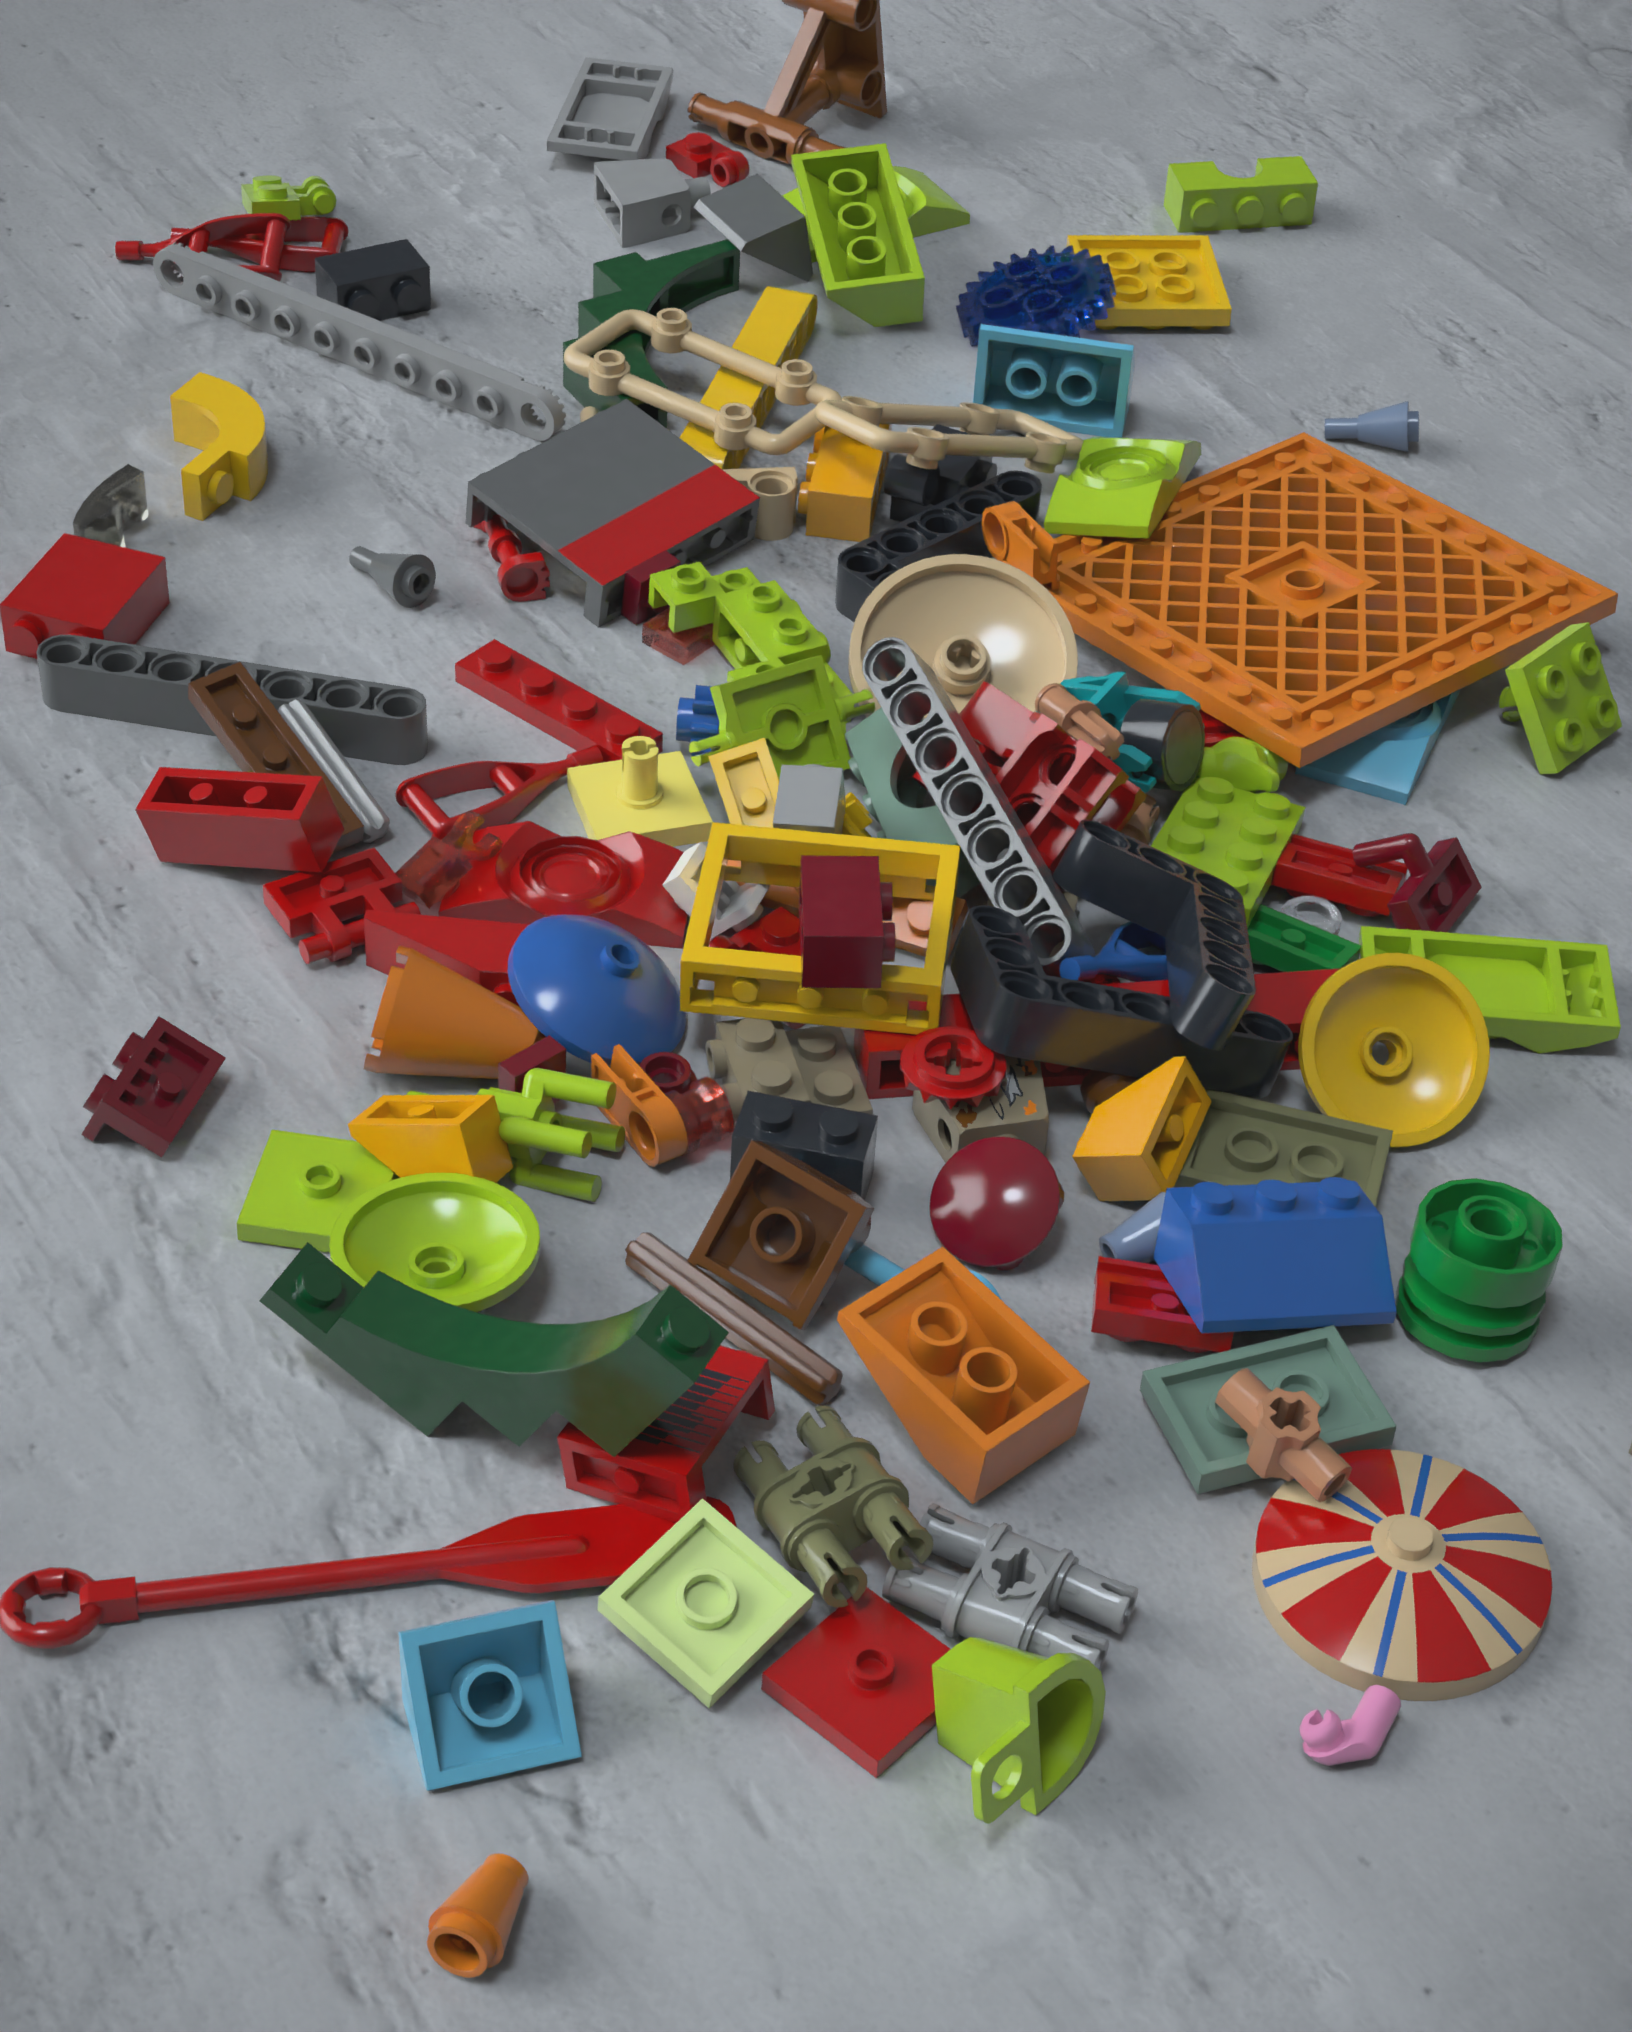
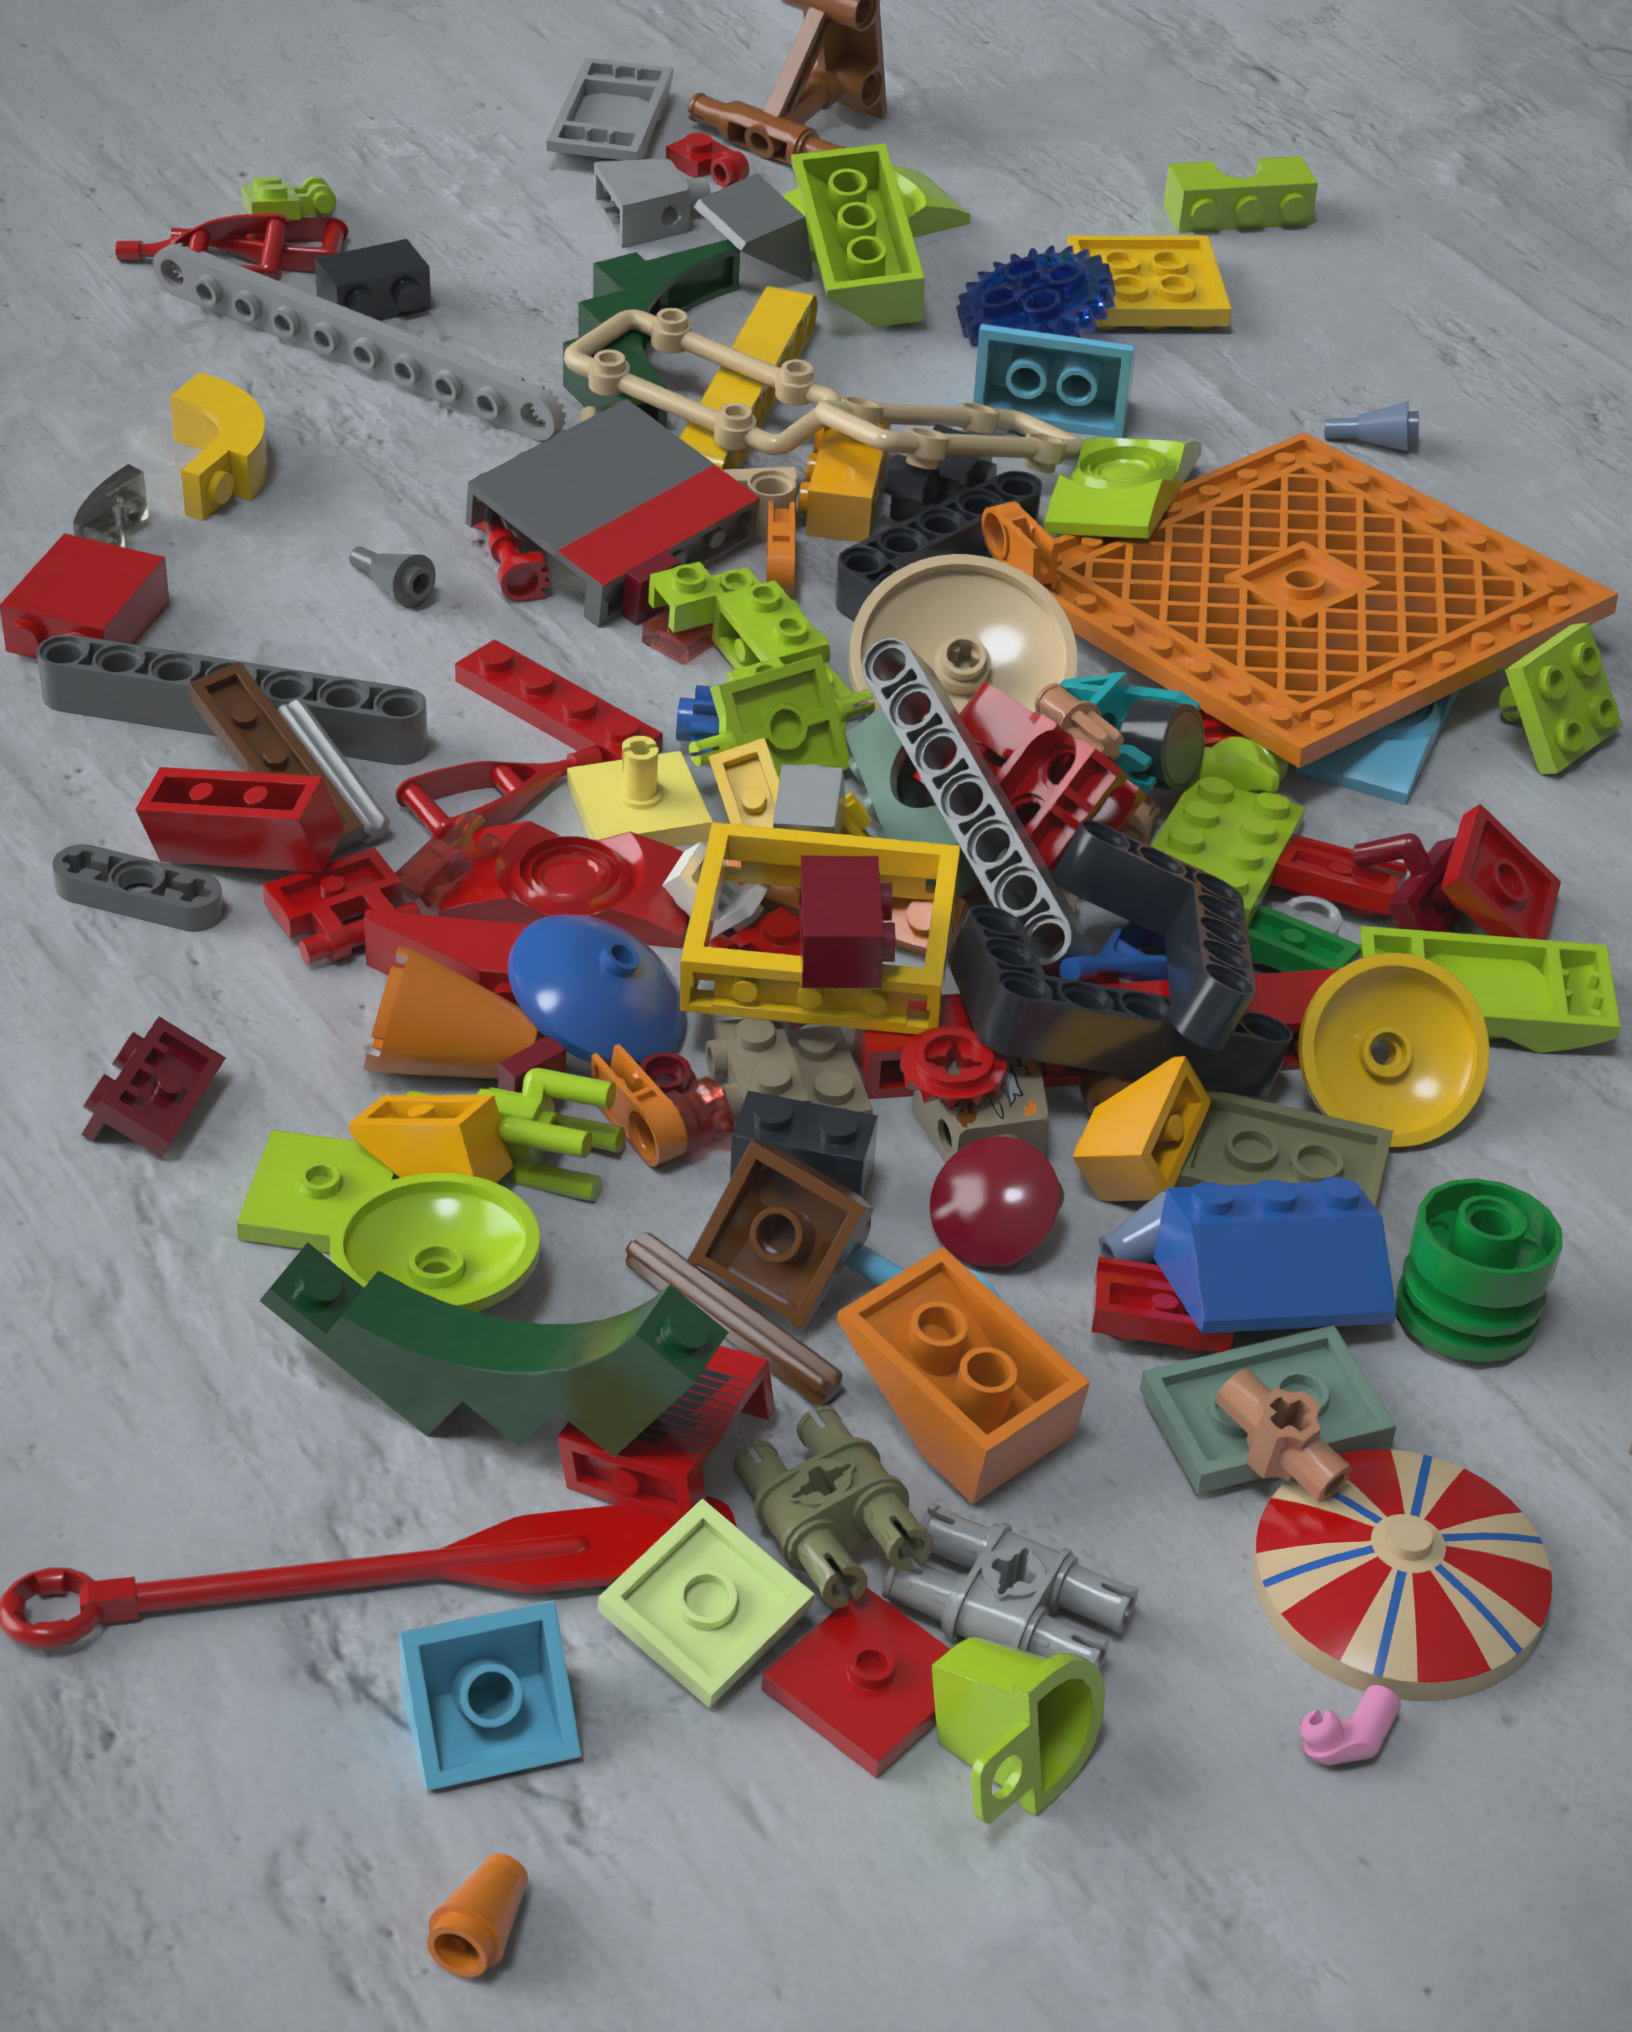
(176, 900): none -> dark grey beam
(781, 546): none -> orange piece
(1499, 879): none -> red plate

